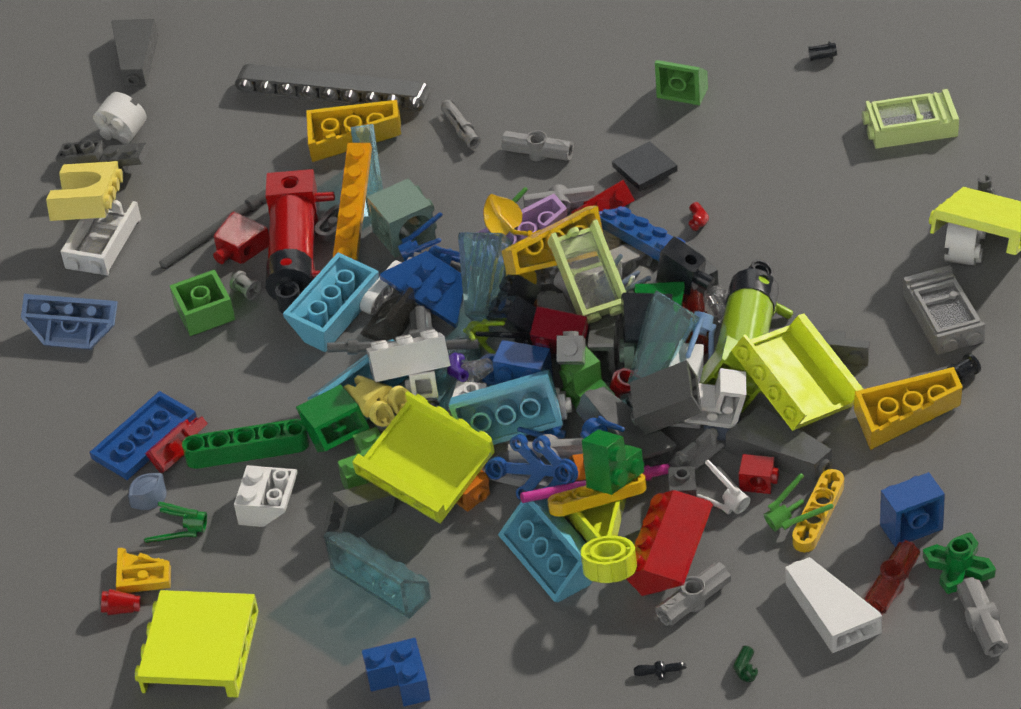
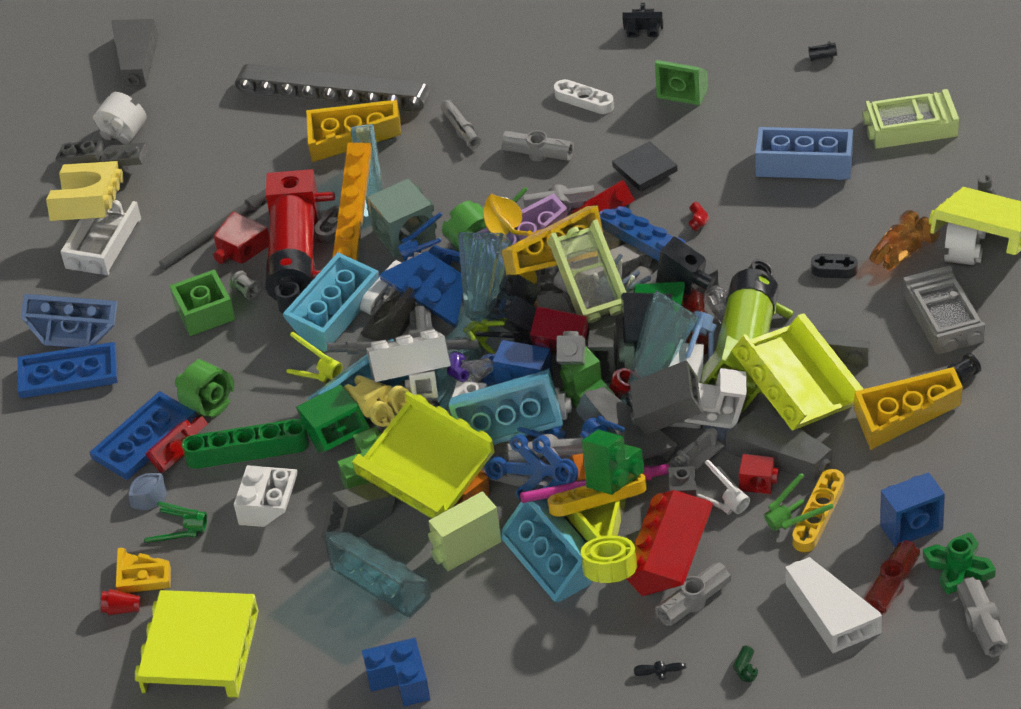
(67, 370): none -> blue plate
(204, 388): none -> bright green brick
(327, 367): none -> neon yellow plant
(464, 531): none -> yellowish green brick
(465, 218): none -> bright green brick
(569, 92): none -> white beam
(642, 19): none -> black hips
(804, 153): none -> medium blue brick
(834, 265): none -> black beam
(902, 240): none -> clear orange piece

